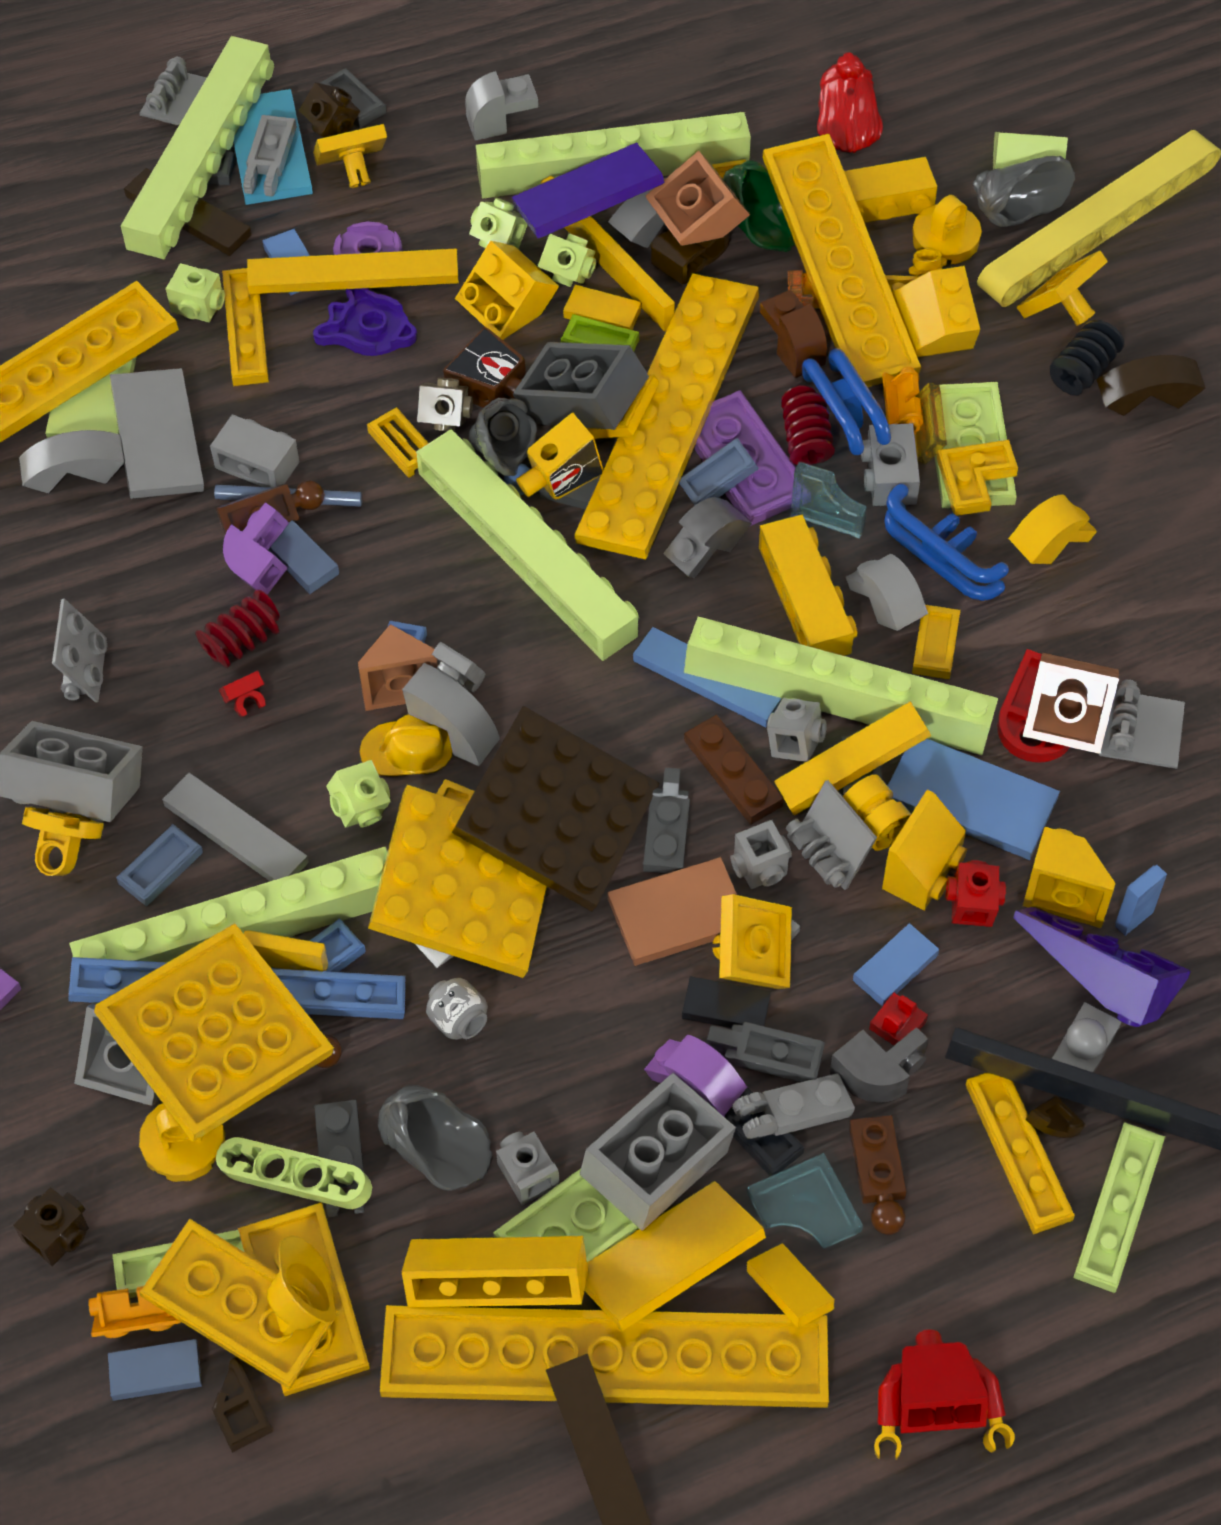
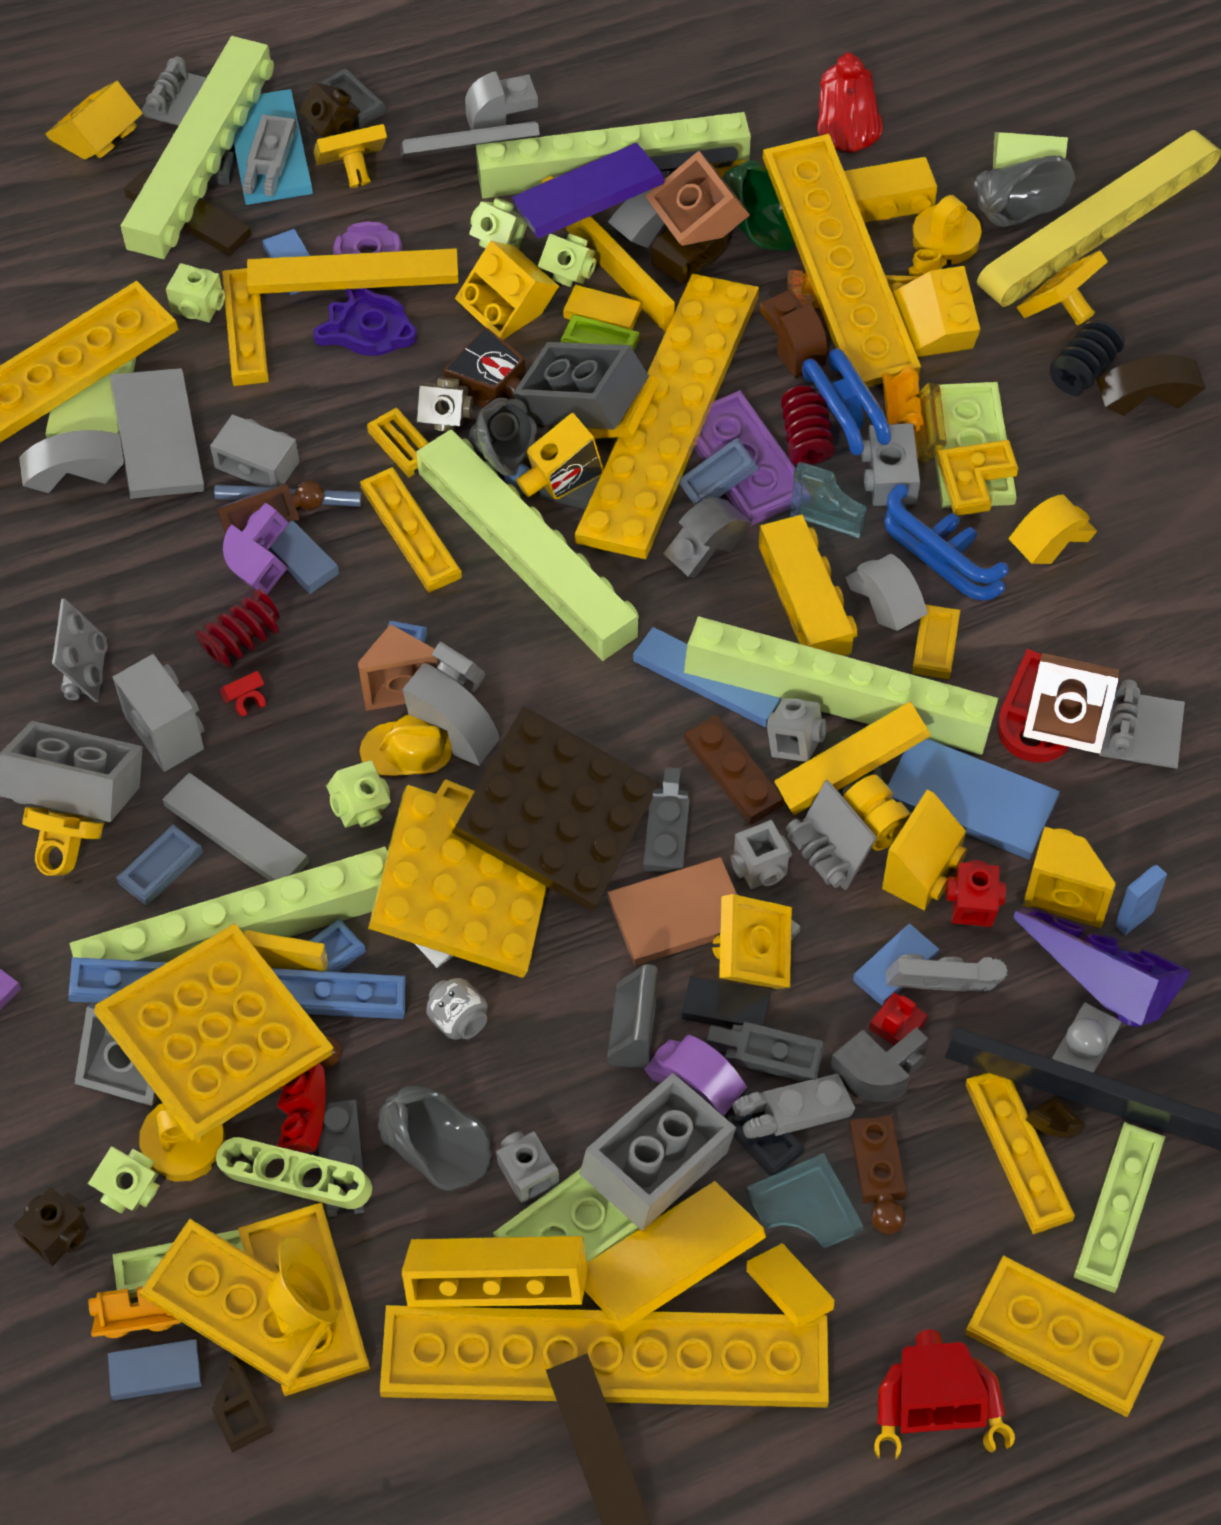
(97, 122): none -> yellow slope
(110, 1173): none -> yellowish green brick
(160, 711): none -> light grey brick
(305, 1105): none -> red slope
(411, 530): none -> yellow tile
(467, 139): none -> light grey tile
(633, 1018): none -> dark grey tile
(717, 158): none -> black hinge
(945, 974): none -> light grey hinge
(1065, 1336): none -> yellow tile

